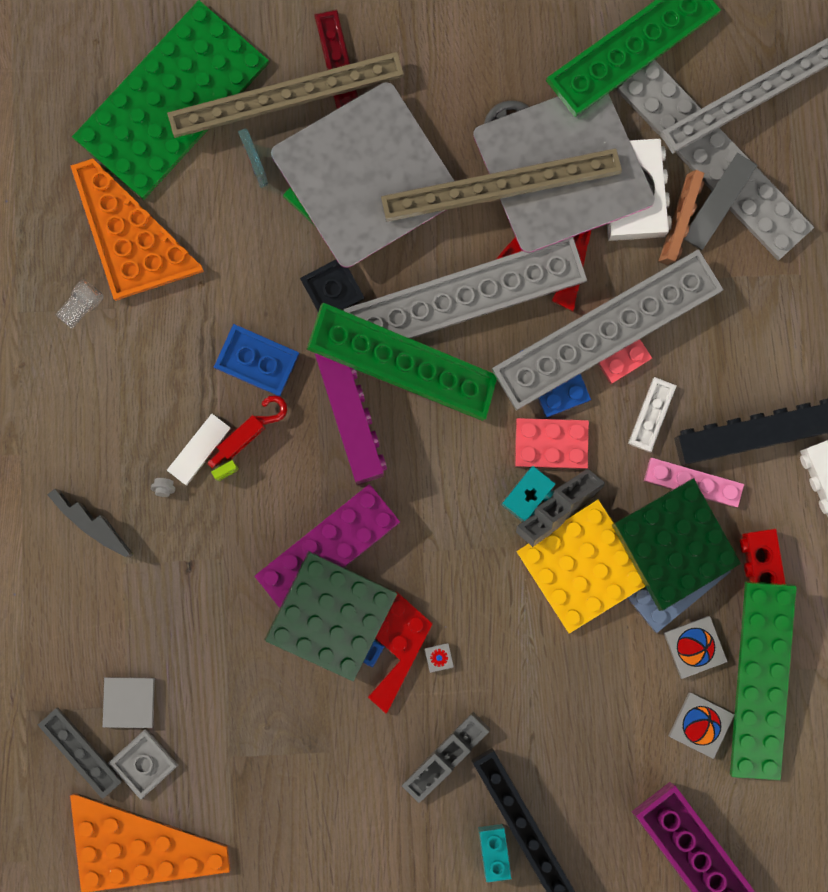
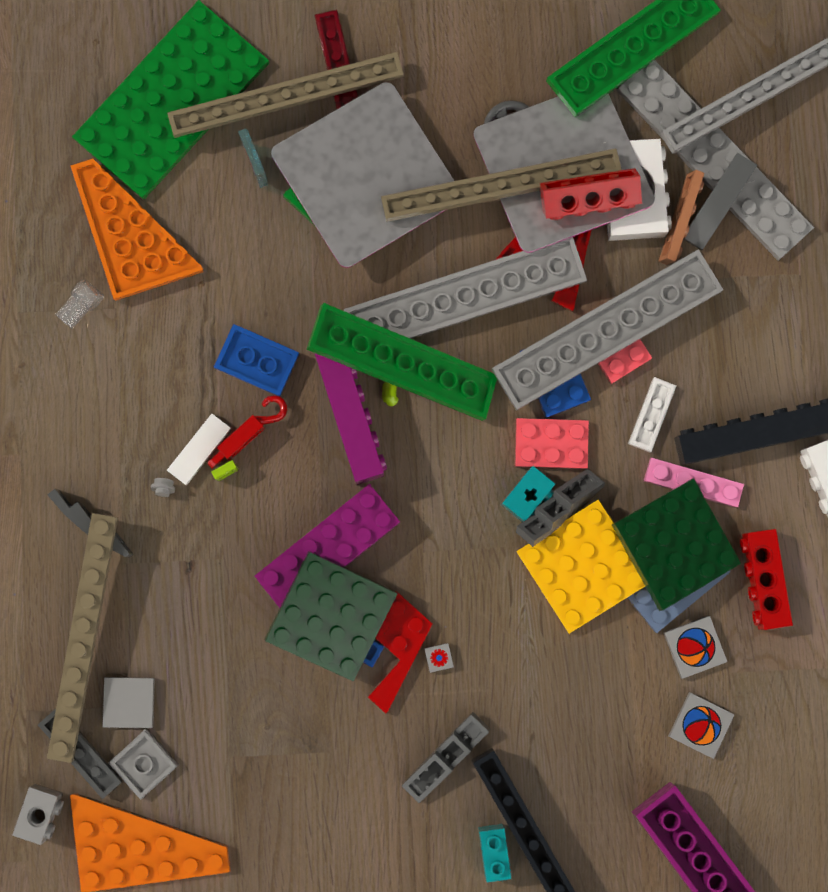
(27, 825): none -> light grey brick
(82, 638): none -> dark tan plate
(332, 286): black plate -> none
(389, 394): none -> lime arm
(578, 187): none -> red brick
(763, 680): green plate -> none

